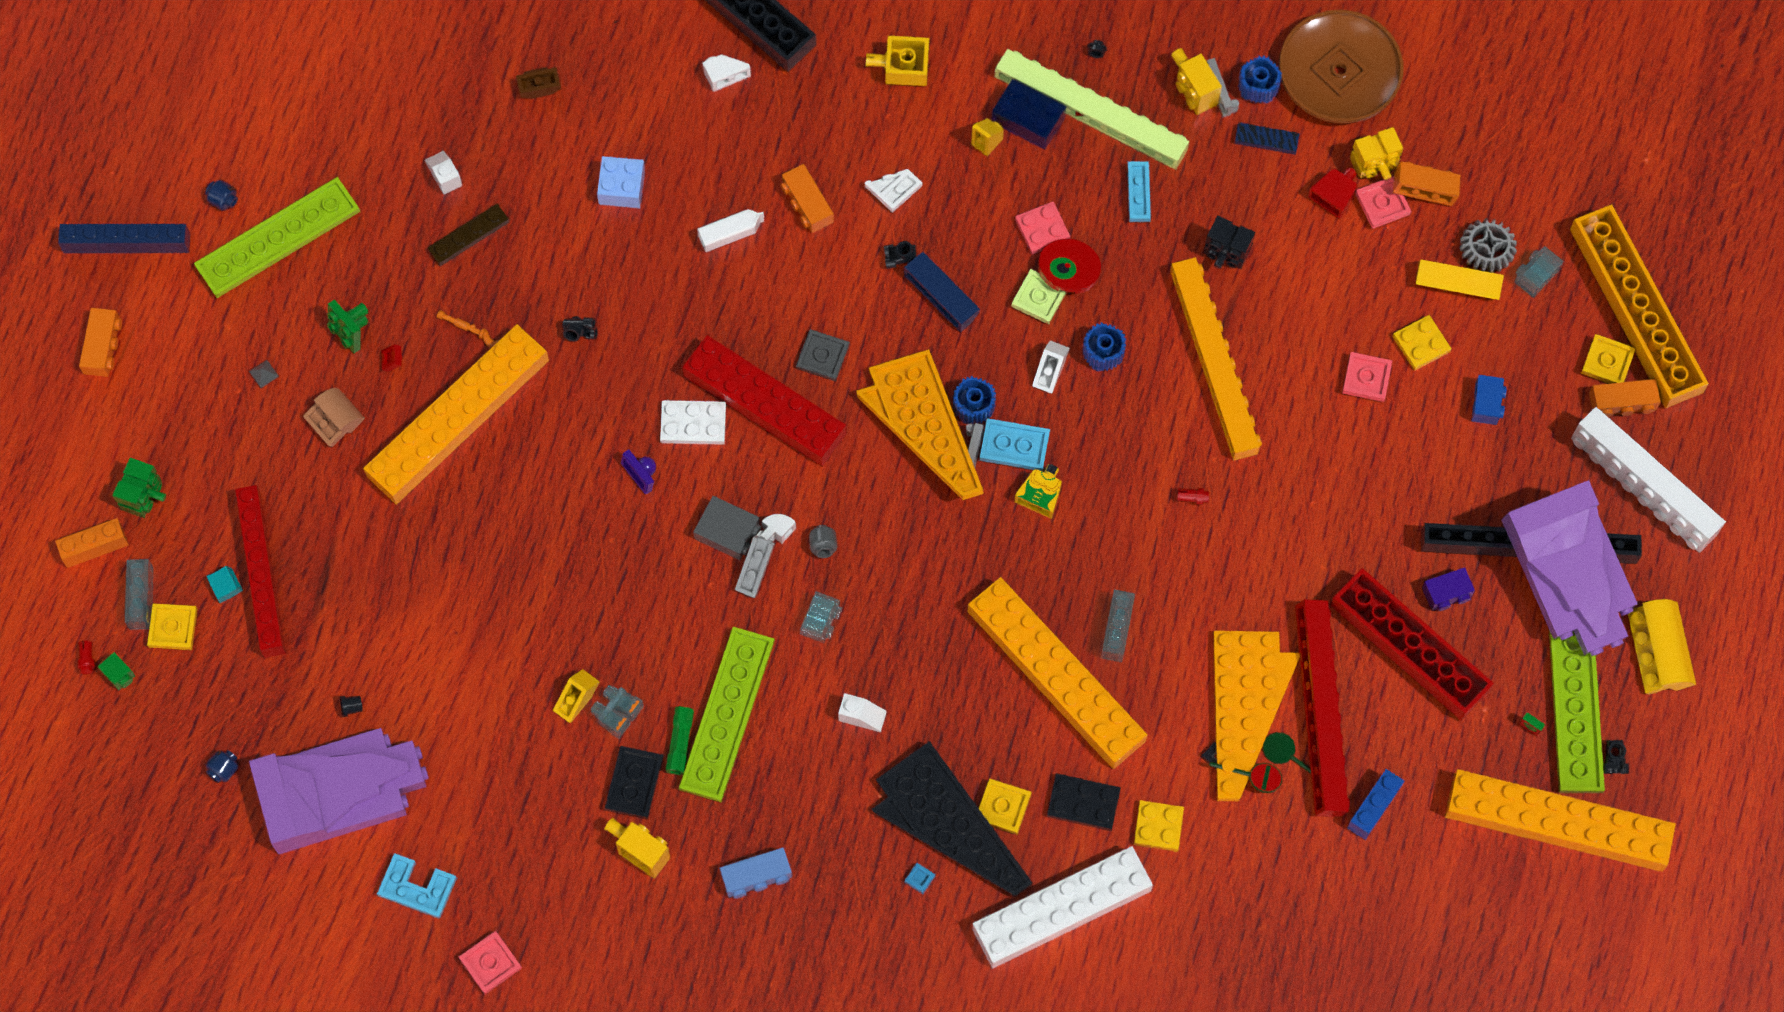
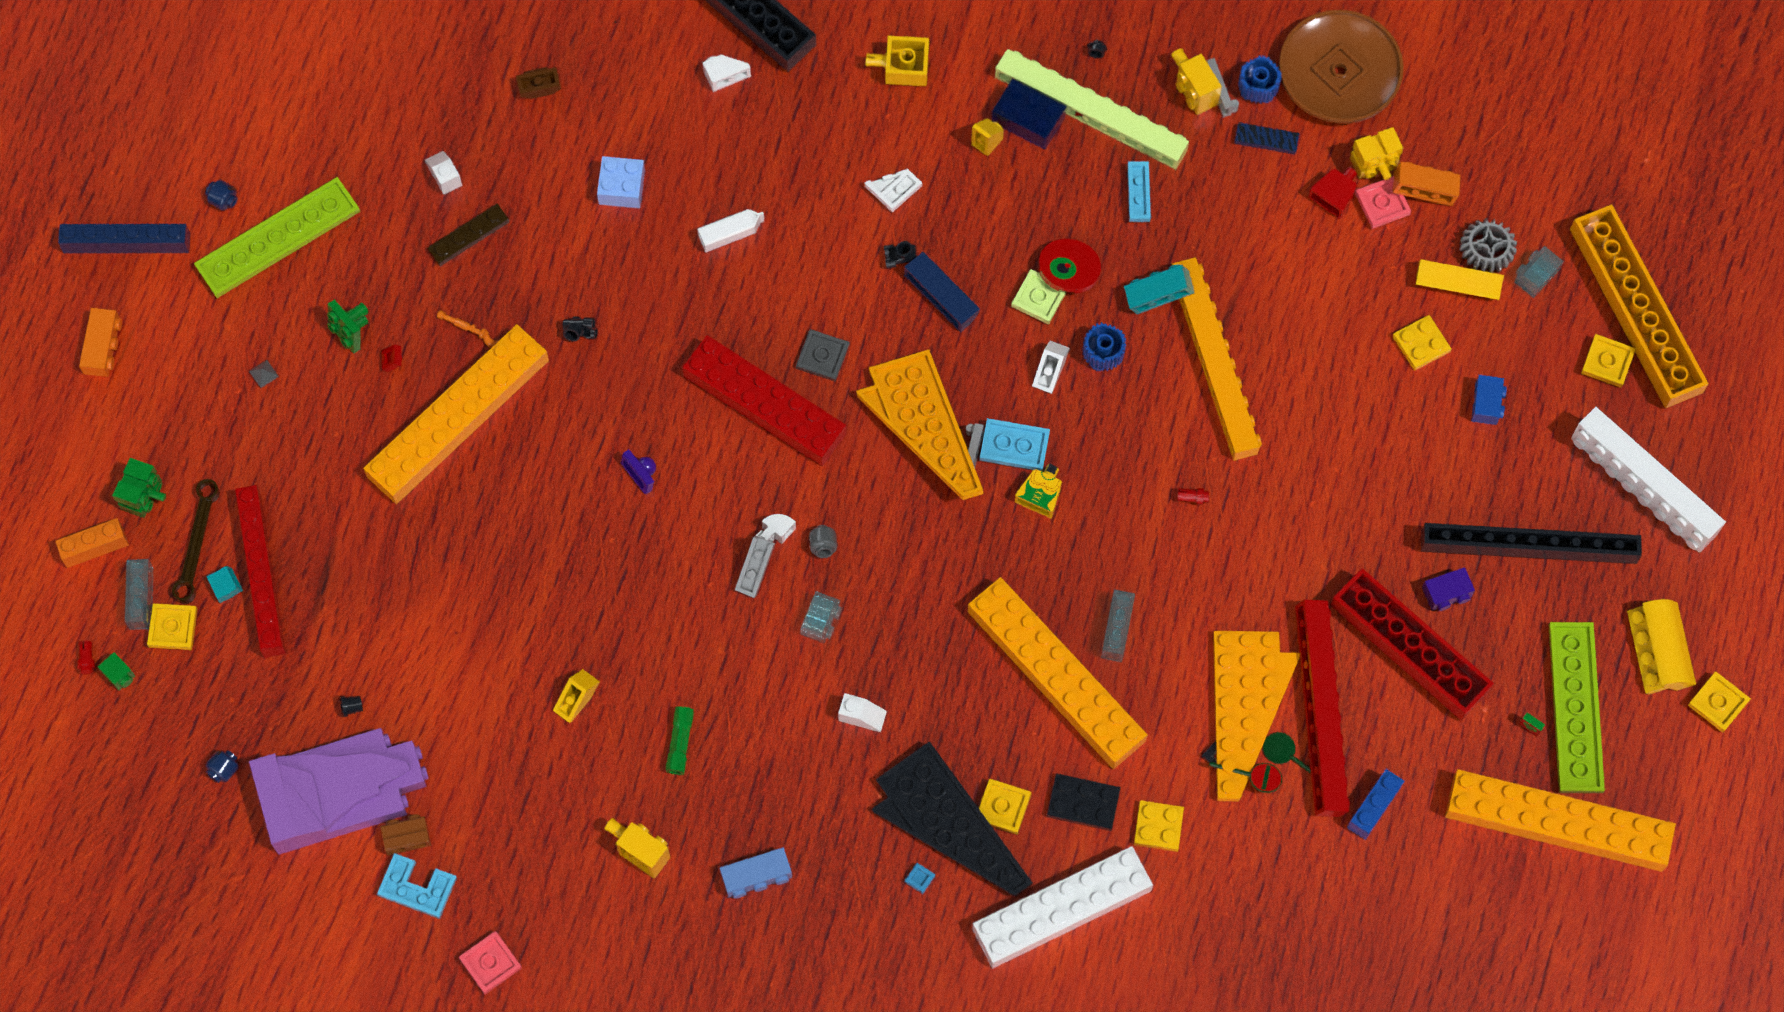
(196, 541): none -> dark brown piece
(333, 416): nougat brick -> none
(405, 835): none -> dark orange brick
(618, 712): clear light blue hips -> none
(634, 782): black plate -> none
(693, 422): white plate -> none
(727, 528): dark grey brick -> none
(727, 714): lime plate -> none
(807, 199): orange brick -> none
(984, 404): blue brick -> none
(1041, 227): coral plate -> none
(1159, 289): none -> teal brick
(1228, 243): black brick -> none
(1367, 377): coral plate -> none
(1572, 567): medium lavender panel -> none
(1615, 764): black plate -> none
(1626, 397): orange brick -> none
(1719, 702): none -> yellow plate

